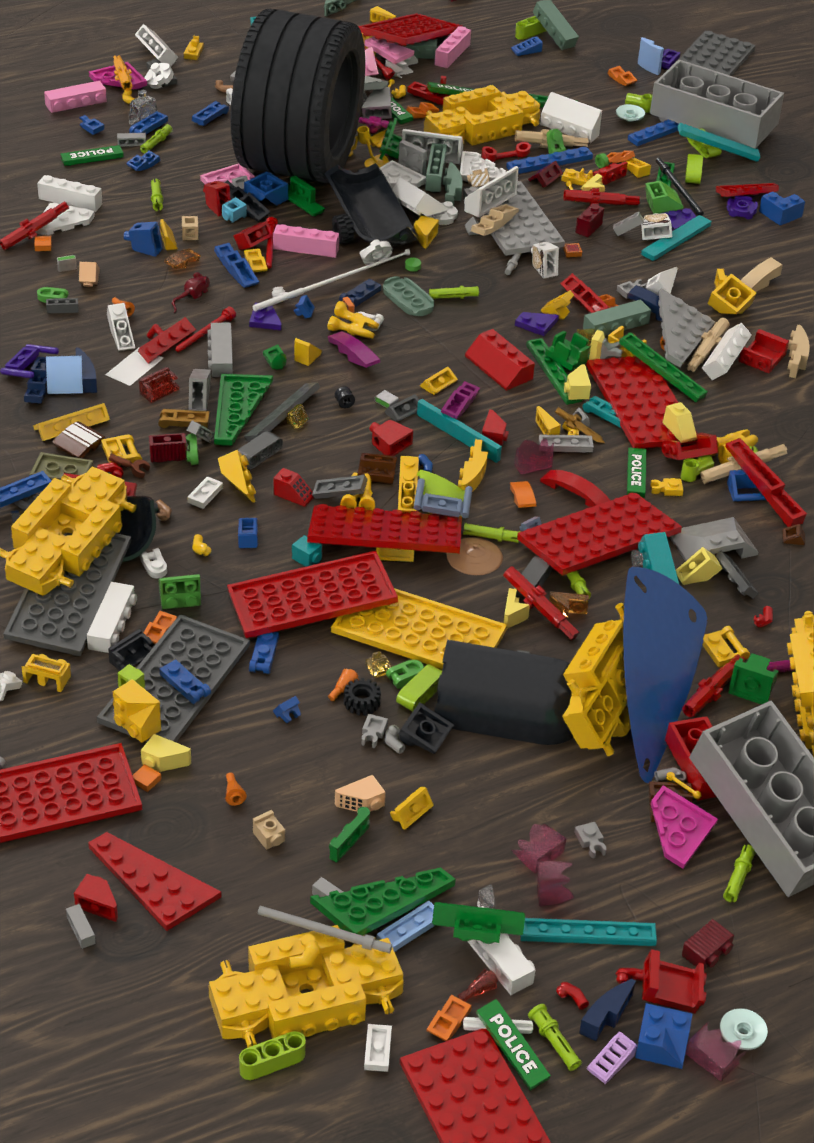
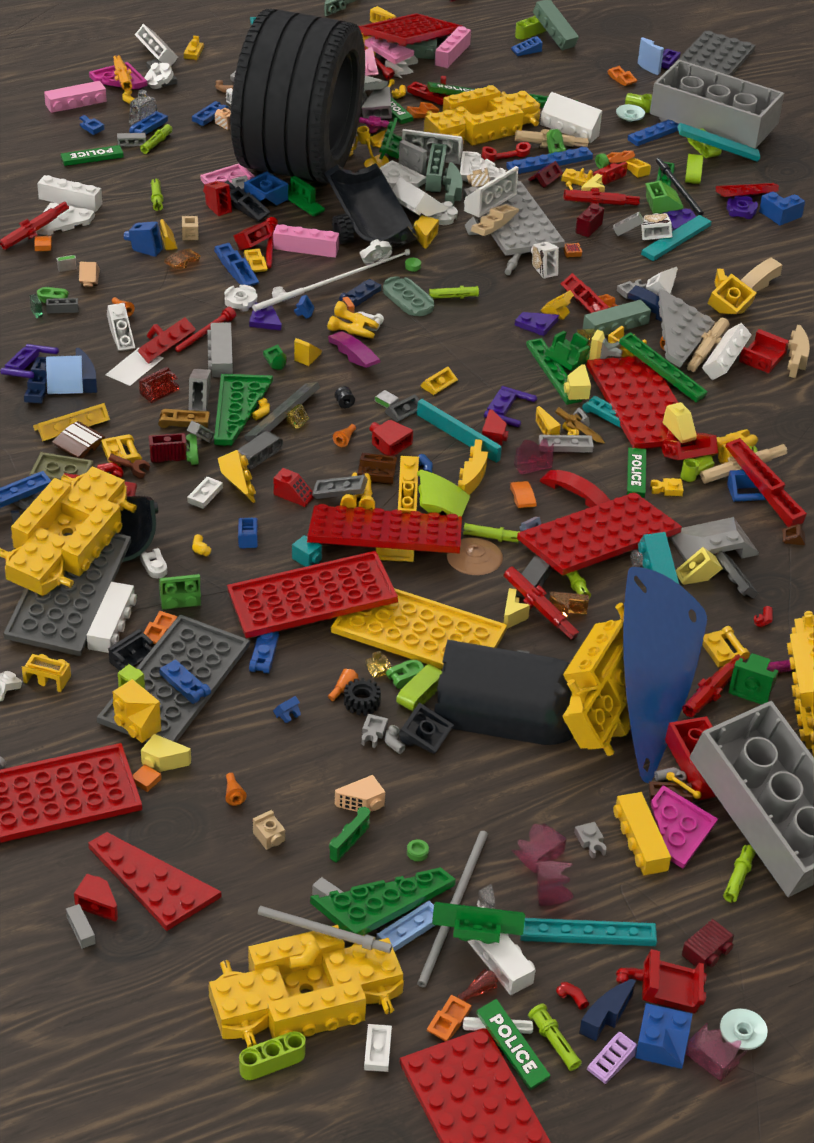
(36, 306): none -> clear green tile
(143, 162): blue slope -> none
(165, 511): medium nougat arm -> none
(194, 287): dark red animal -> none
(222, 118): none -> light nougat brick
(234, 210): medium azure brick -> none
(240, 298): none -> white plate
(263, 410): none -> yellow arm
(342, 437): none -> orange cone
(412, 807): yellow plate -> none
(417, 850): none -> bright green tile
(442, 504): sand blue plate -> none
(457, 897): none -> light grey piece
(460, 400): magenta slope -> none
(500, 360): red slope -> none
(503, 402): none -> dark purple plate
(642, 833): none -> yellow brick

